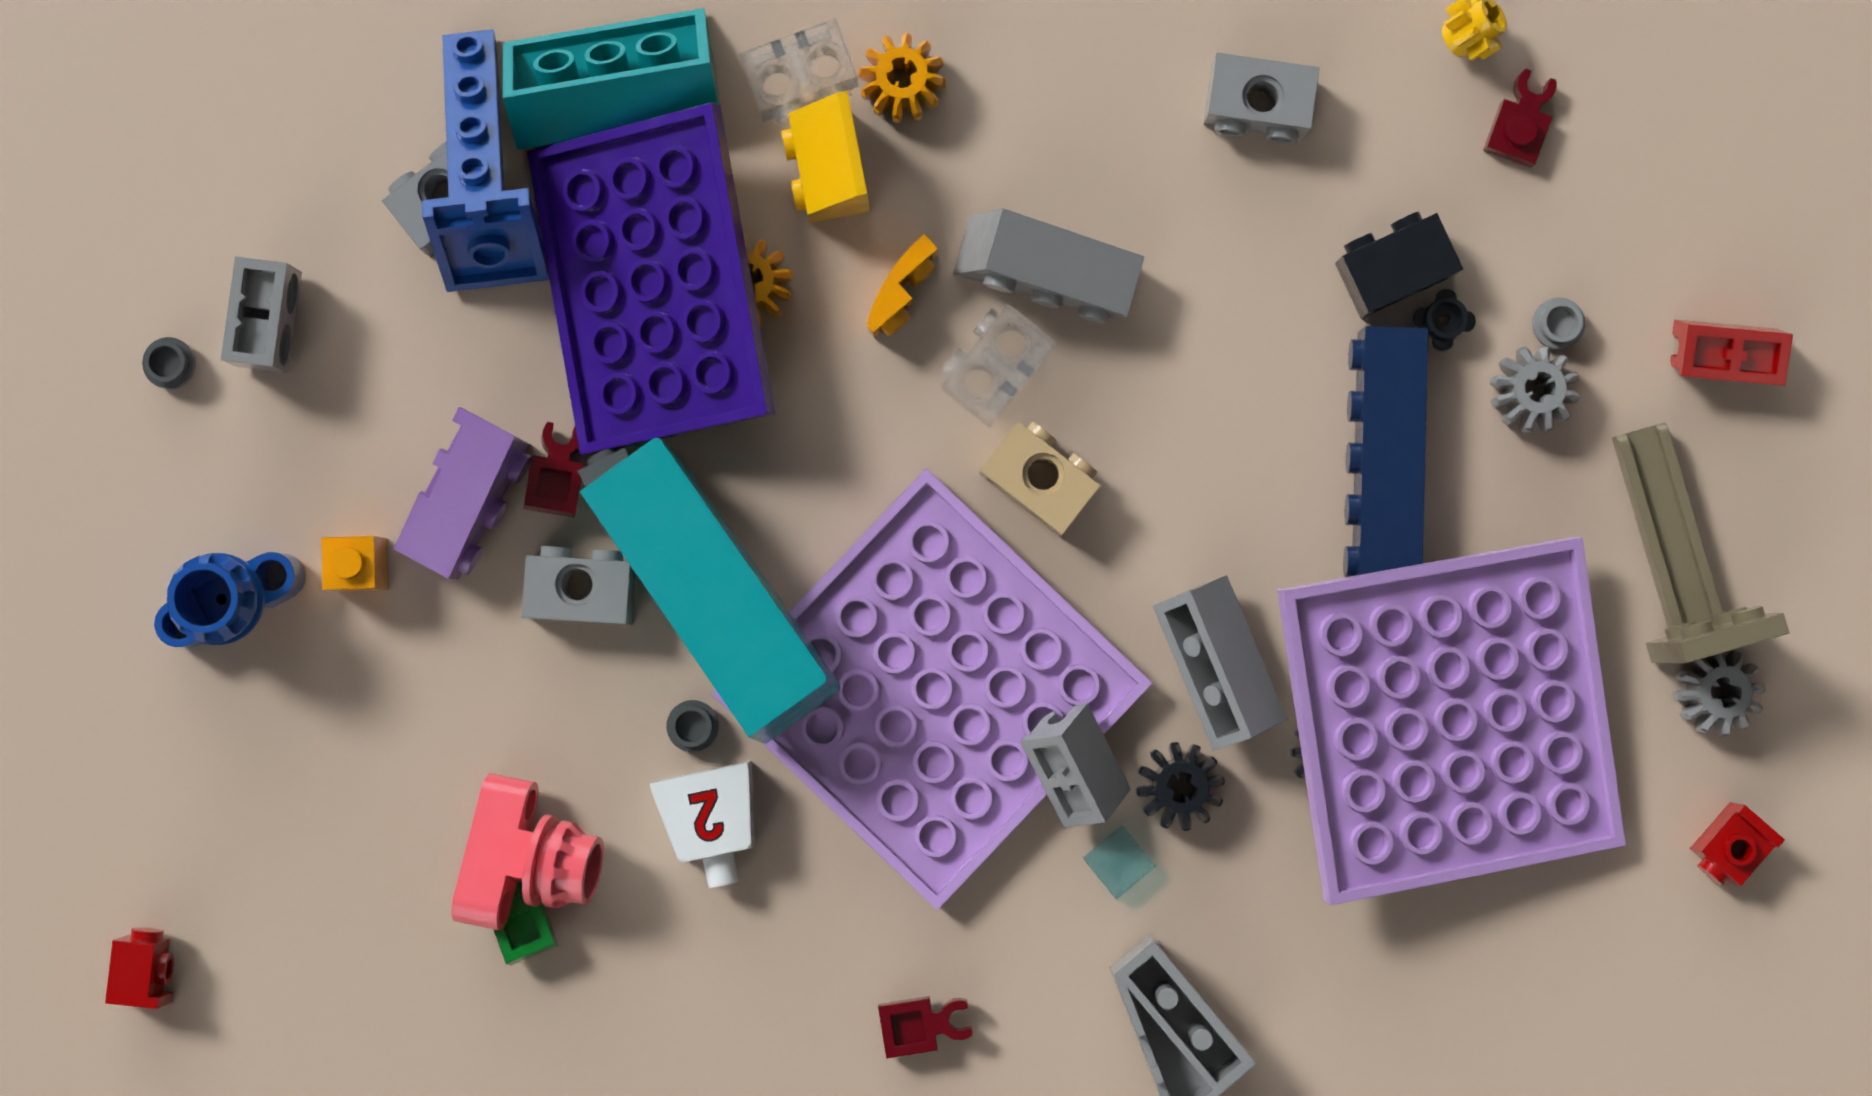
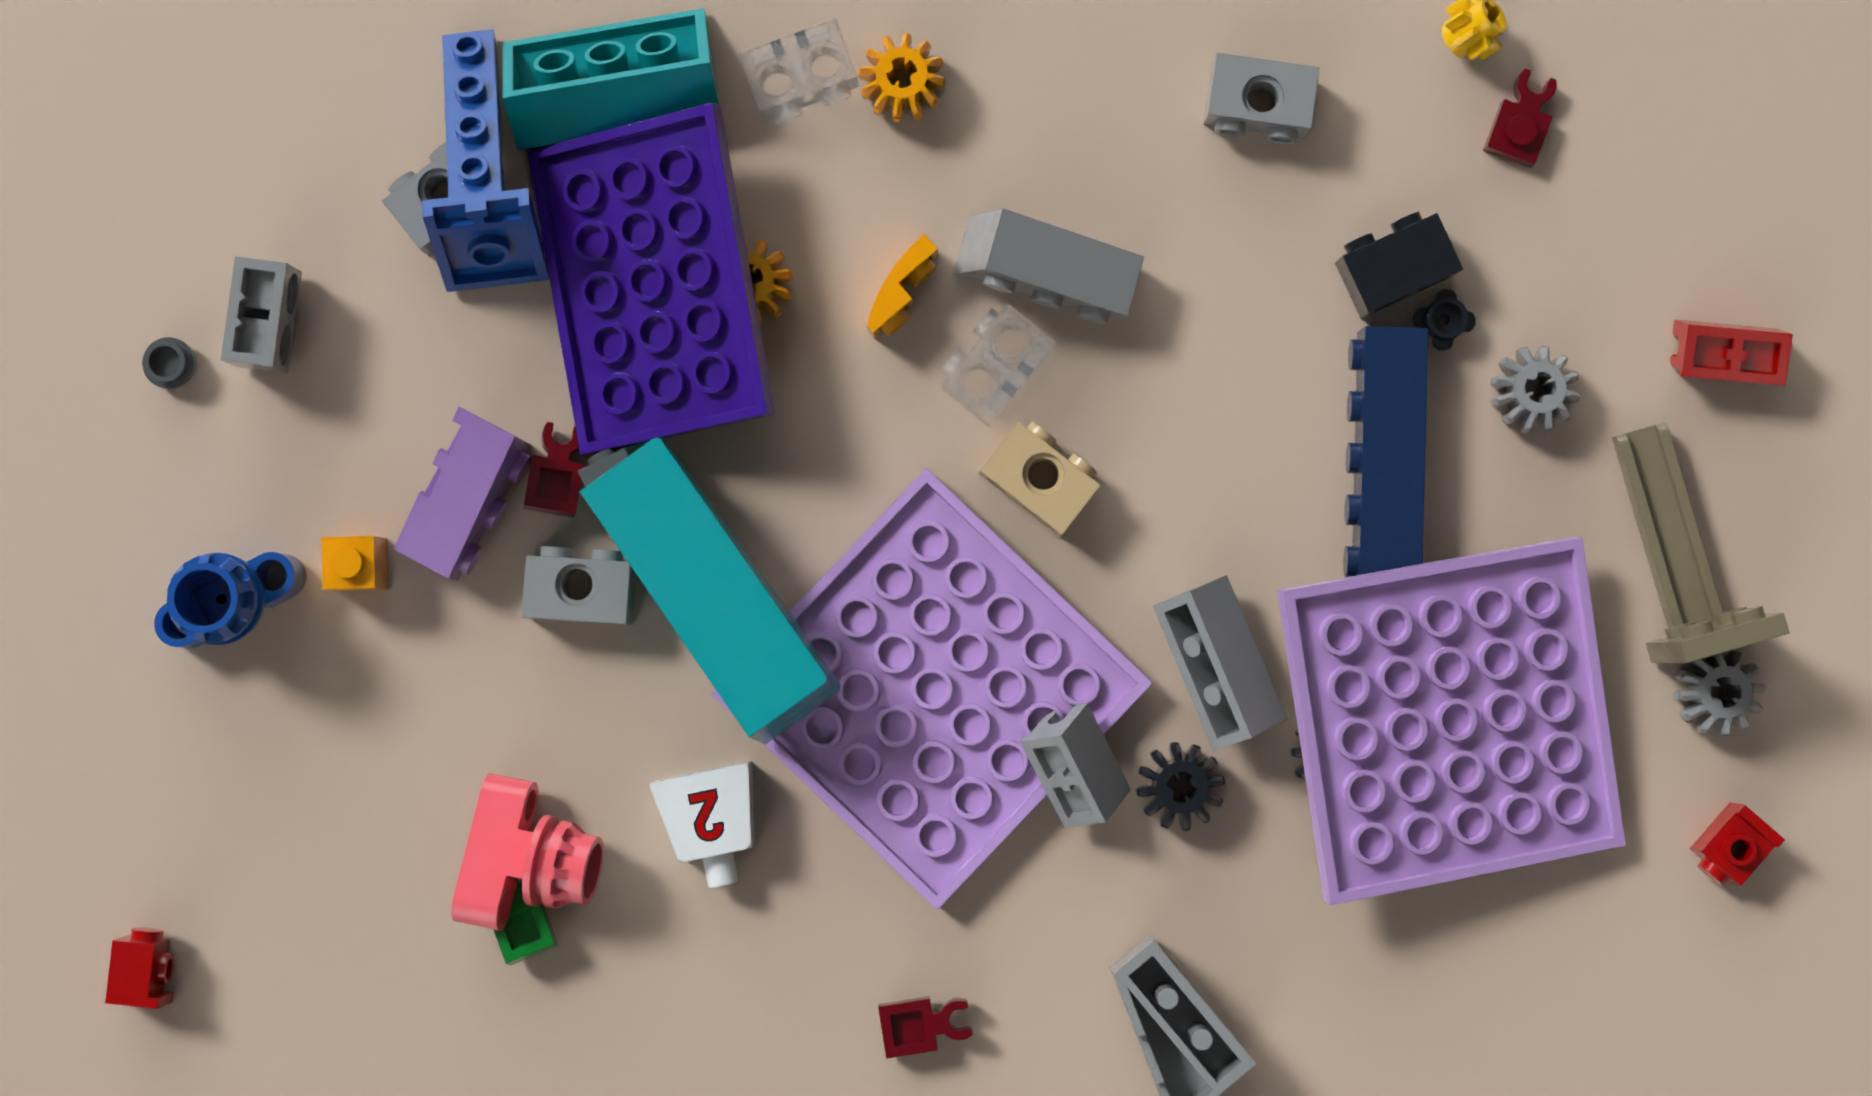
(692, 726): dark grey plate -> none
(827, 159): yellow slope -> none
(1119, 862): clear light blue tile -> none
(1558, 323): light grey plate -> none

